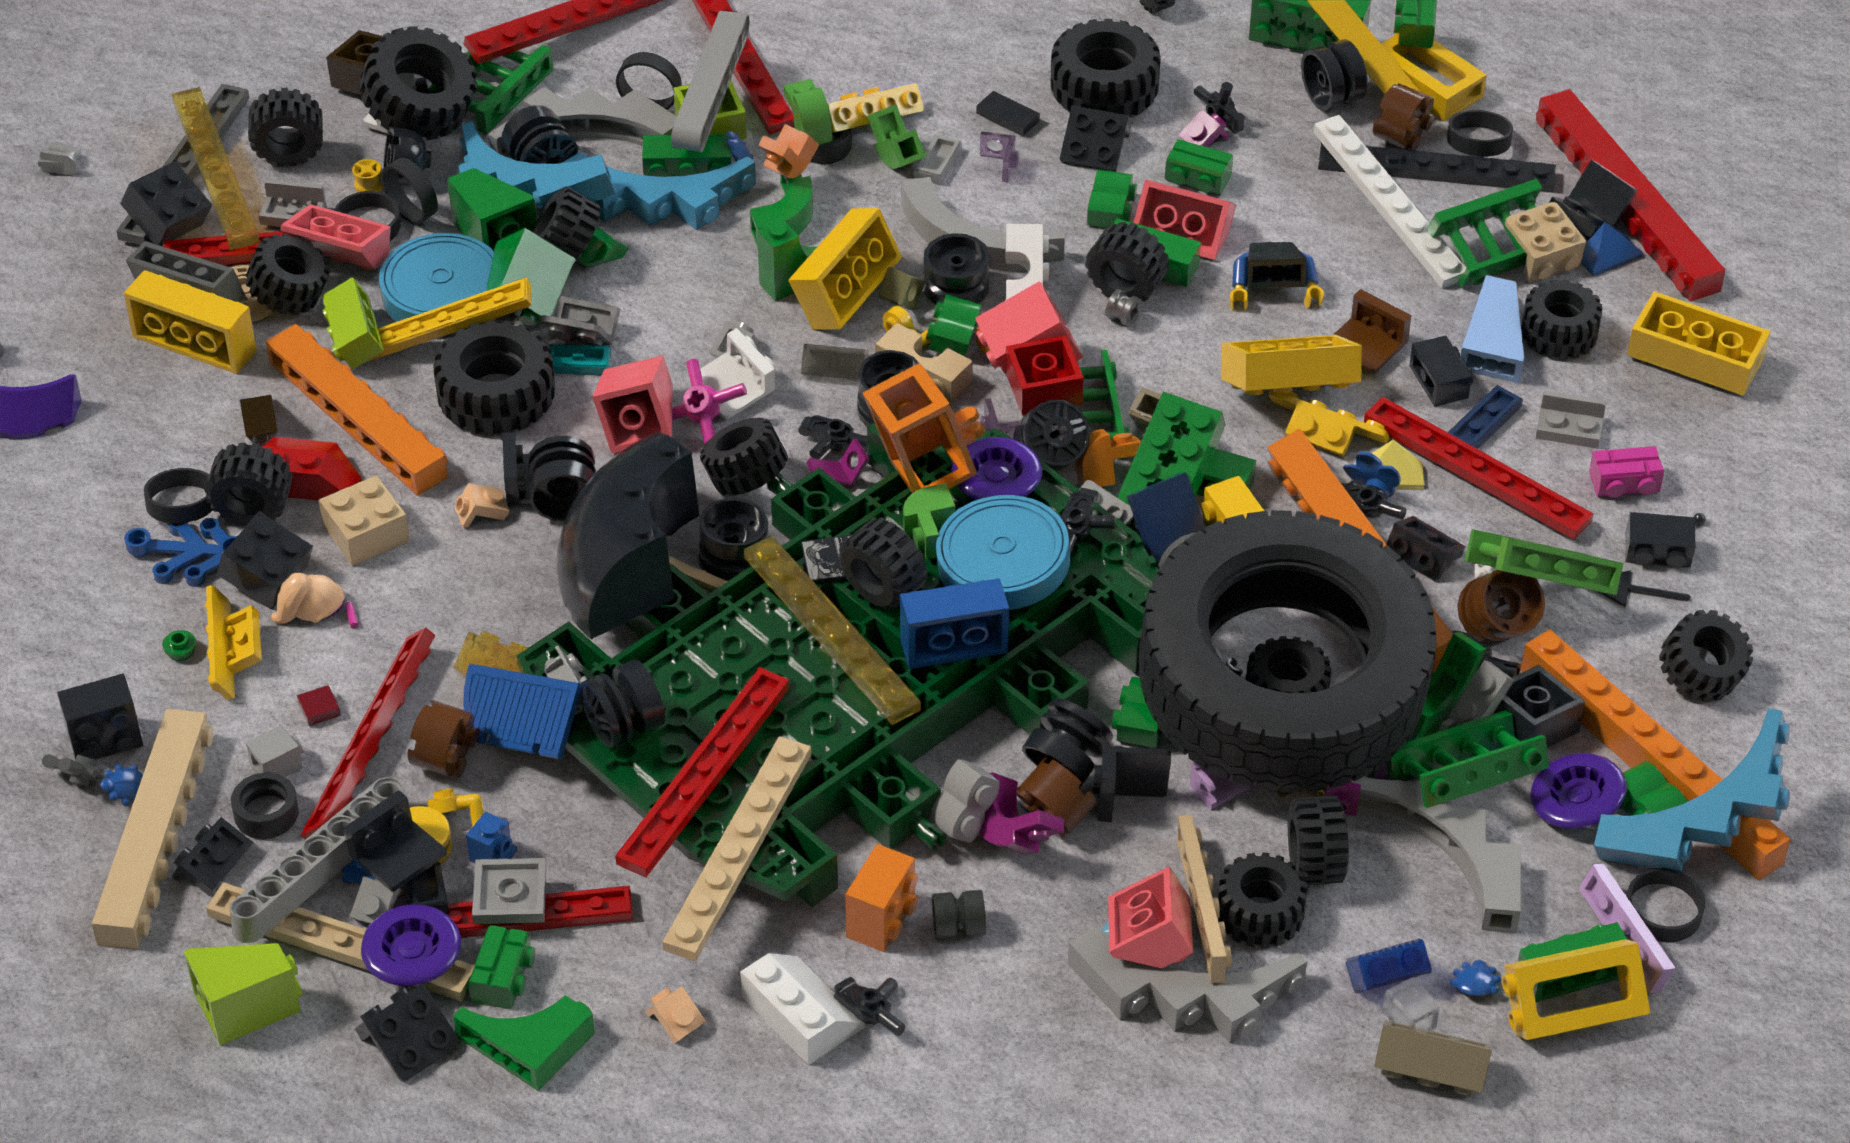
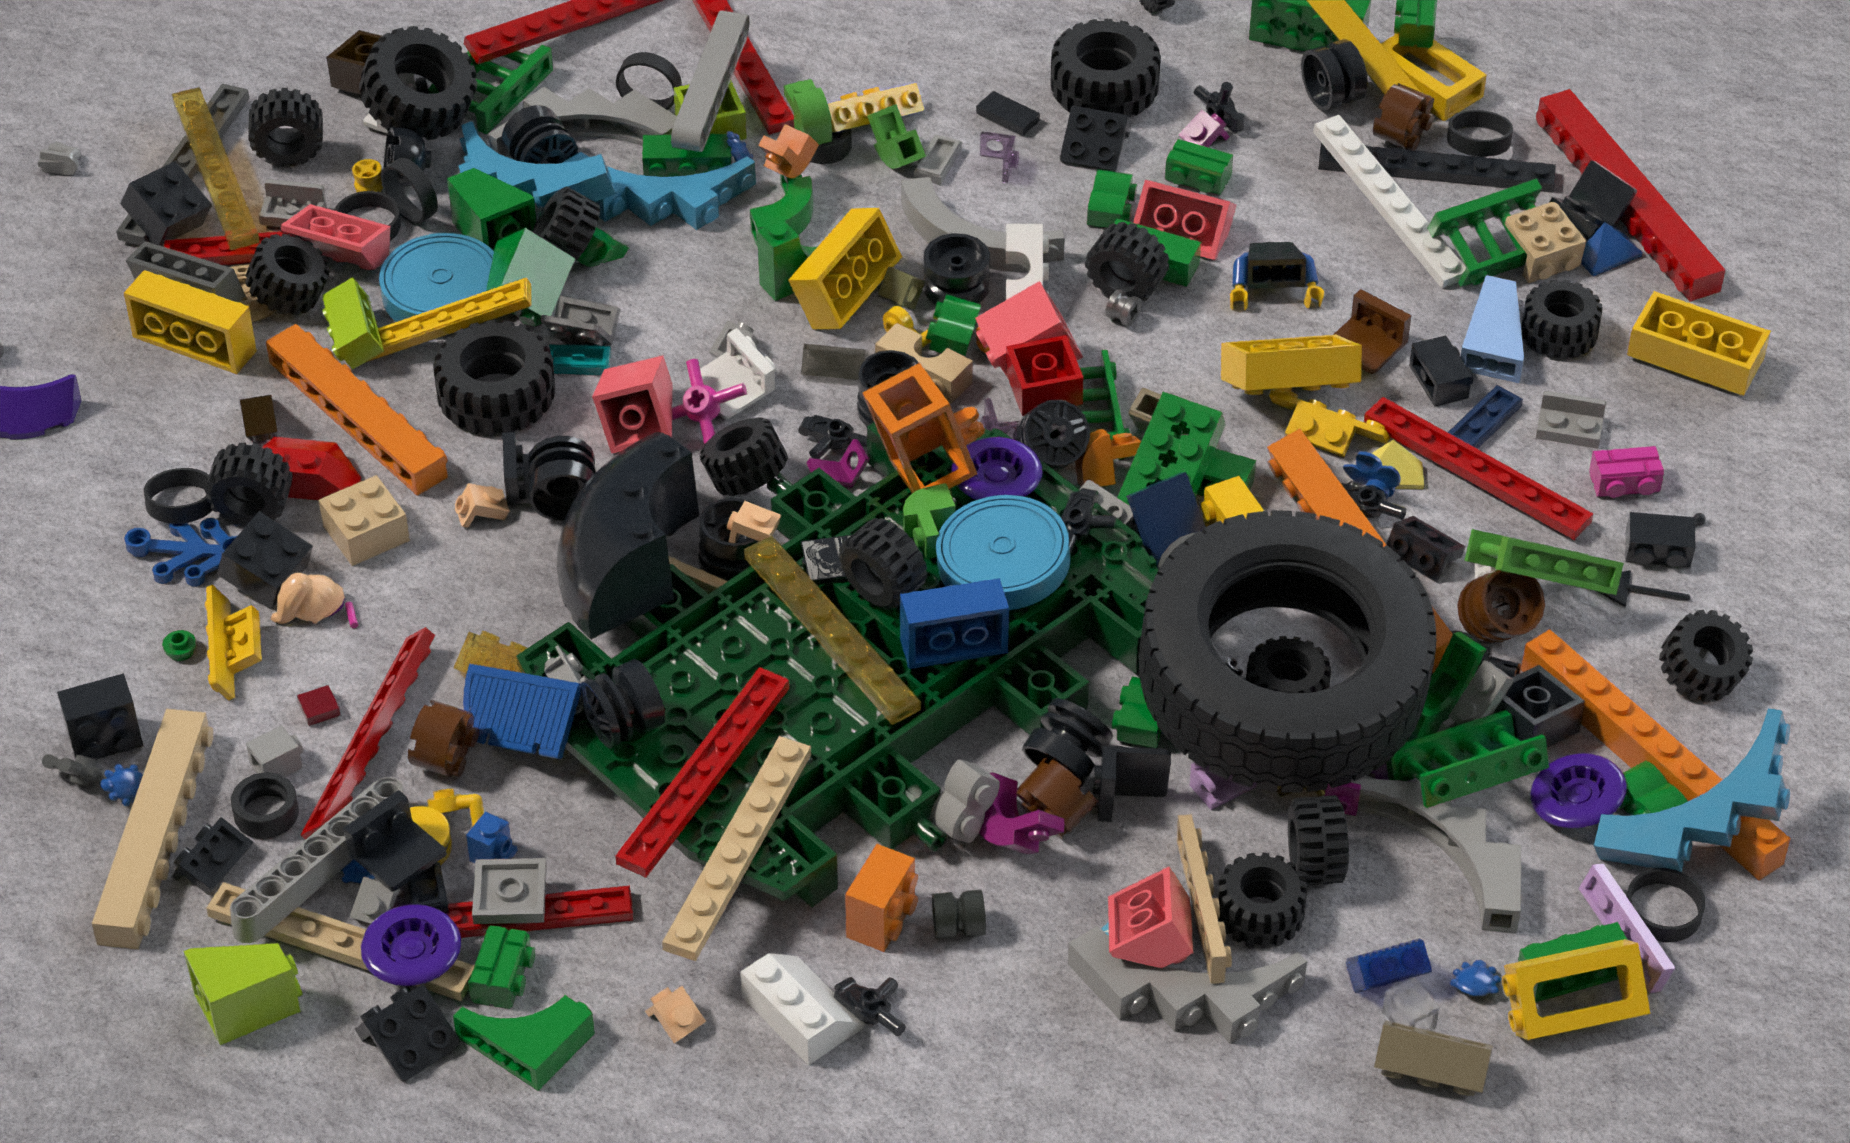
(752, 522): none -> light nougat bracket

